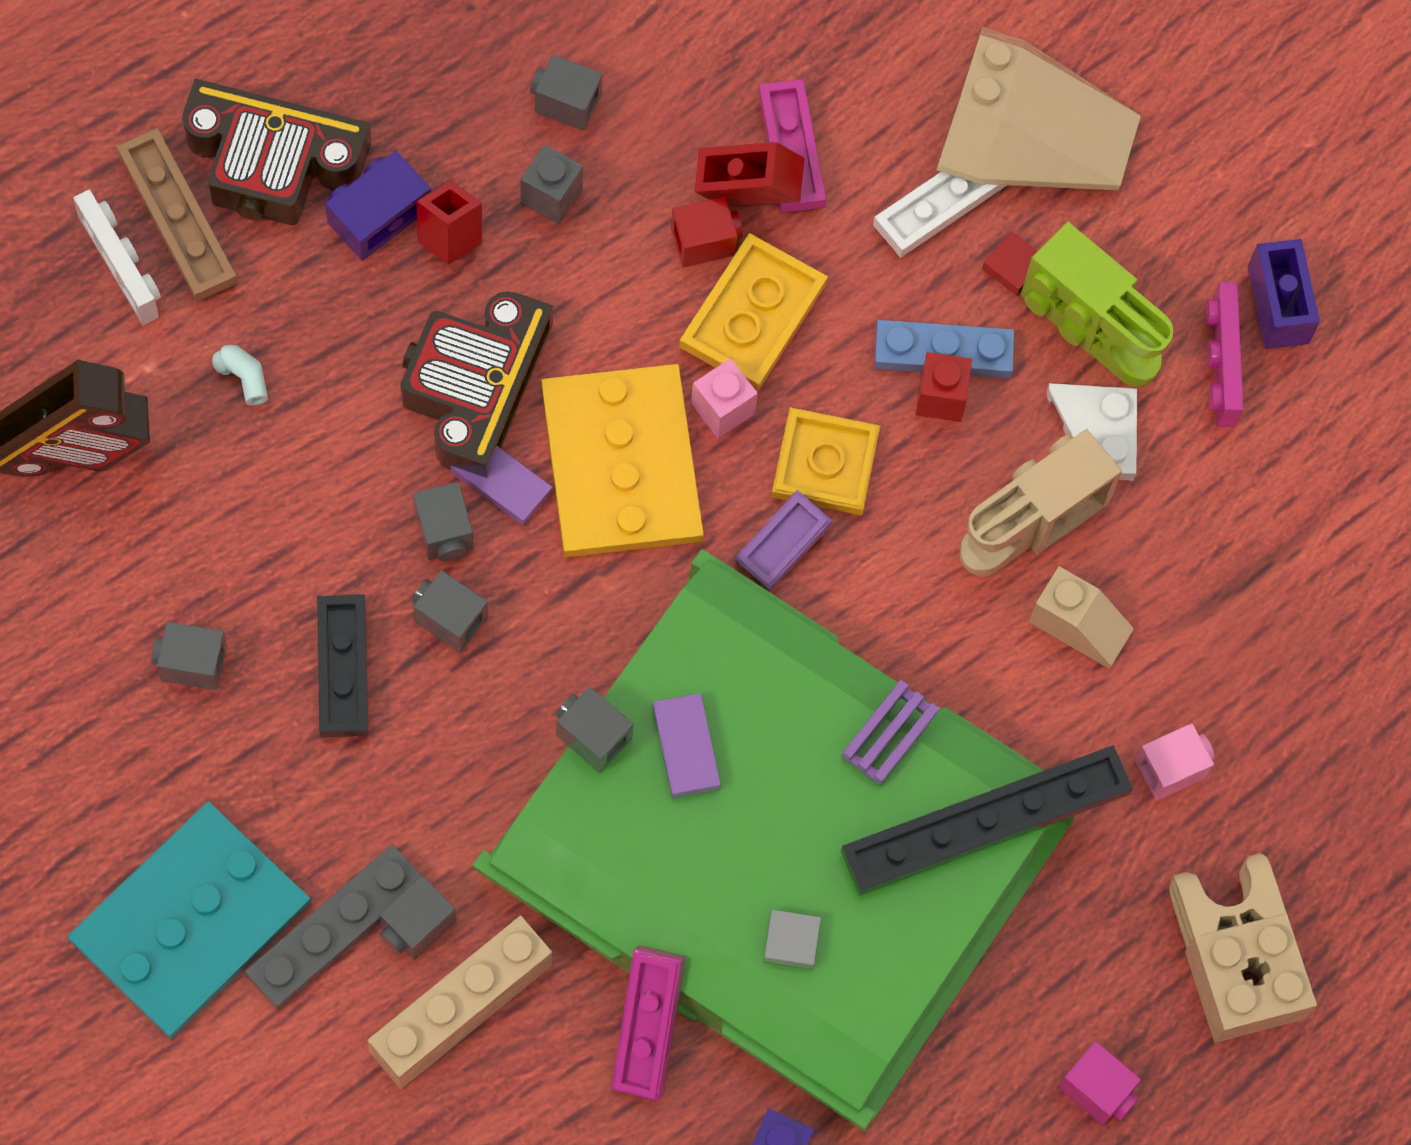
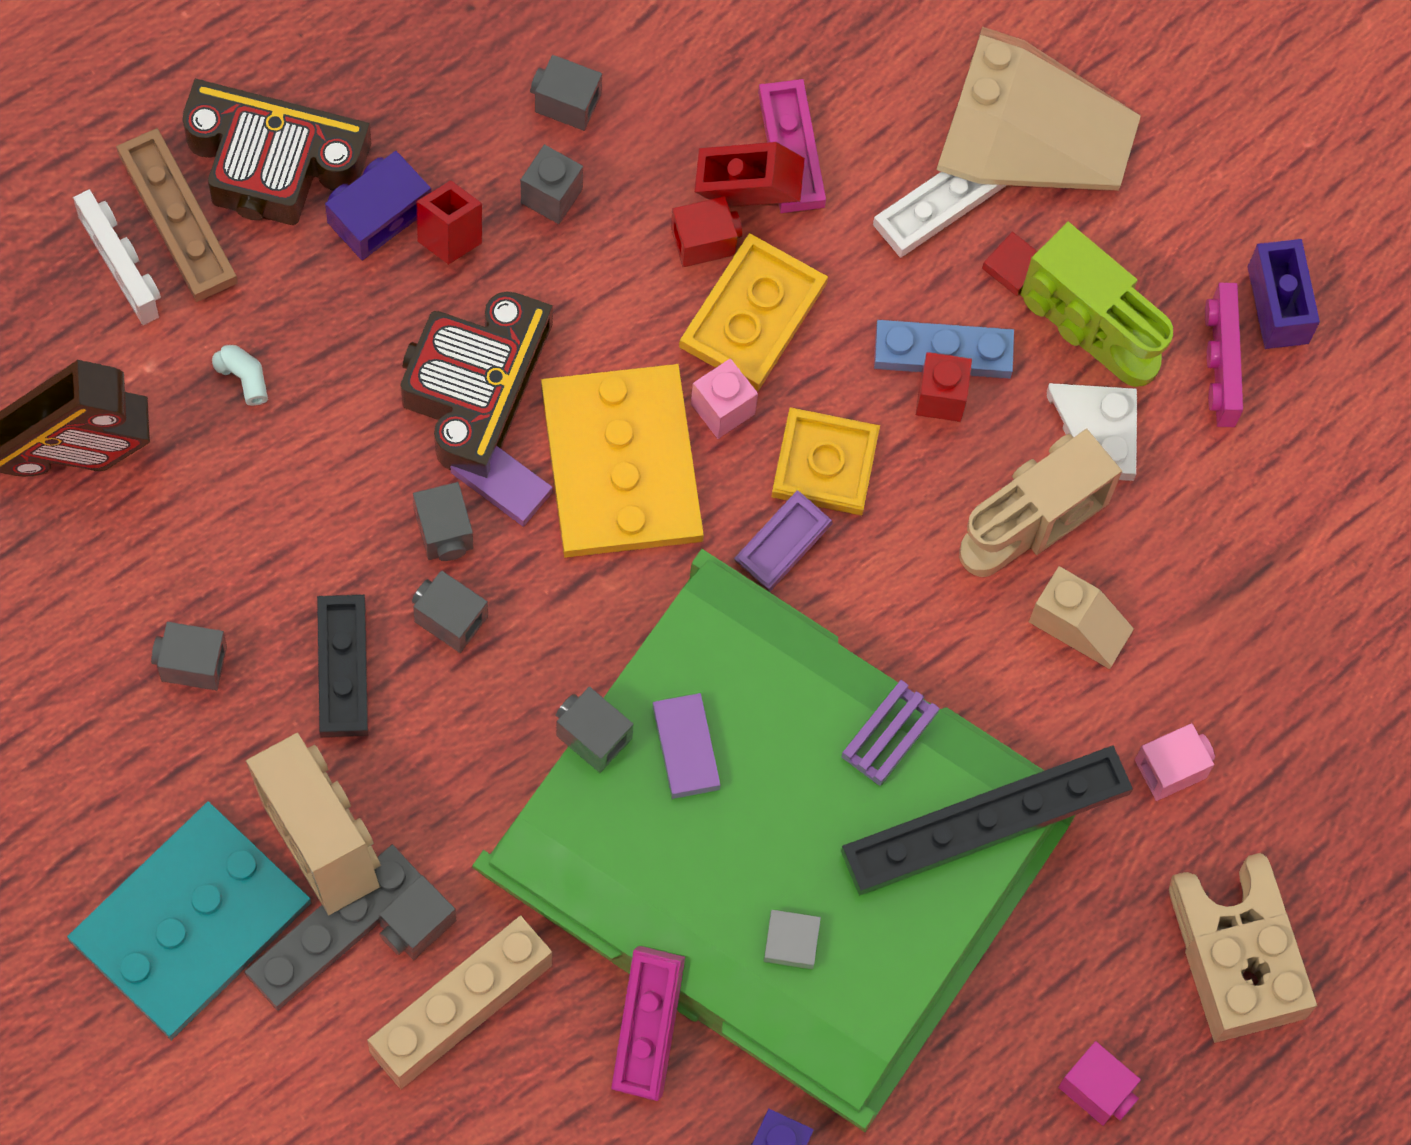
(315, 822): none -> tan brick

